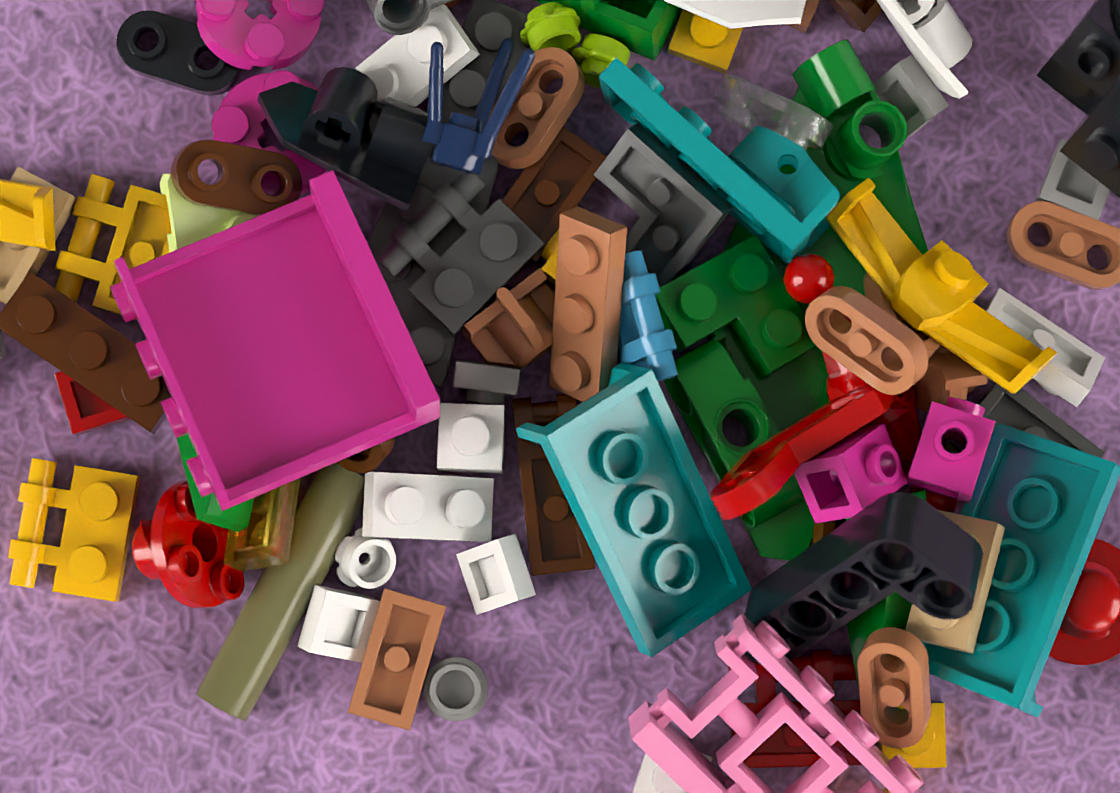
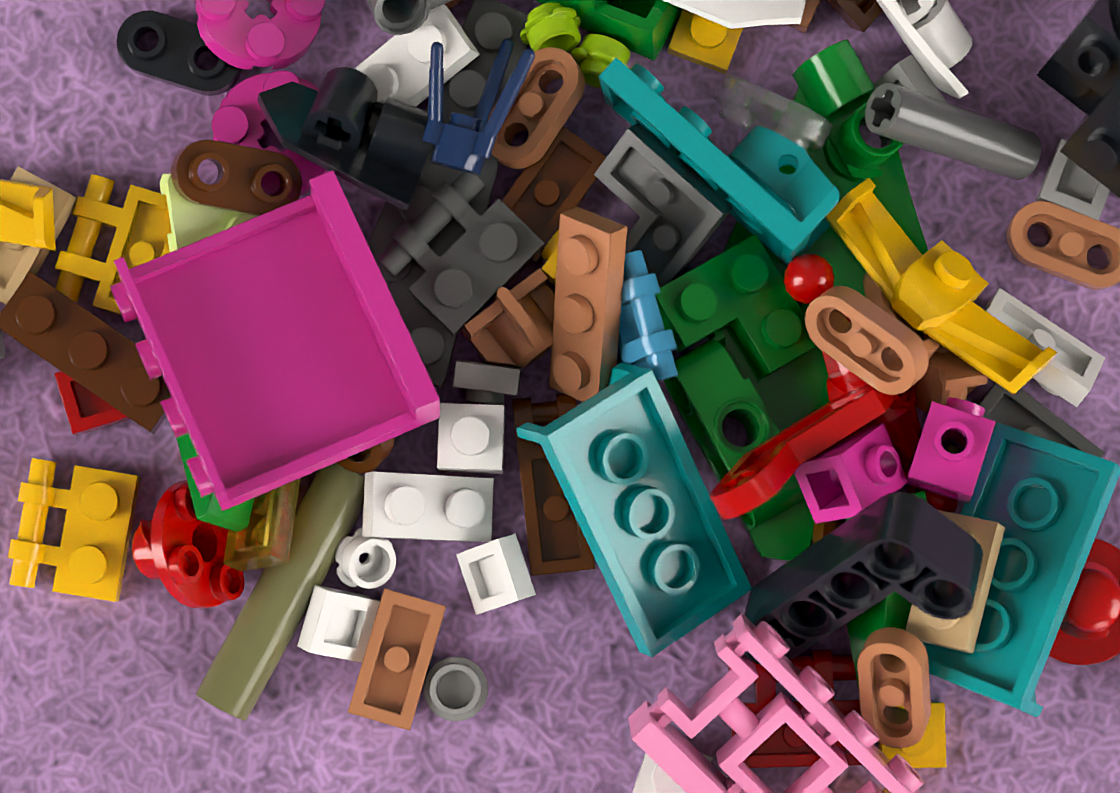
(952, 131): none -> dark grey piece

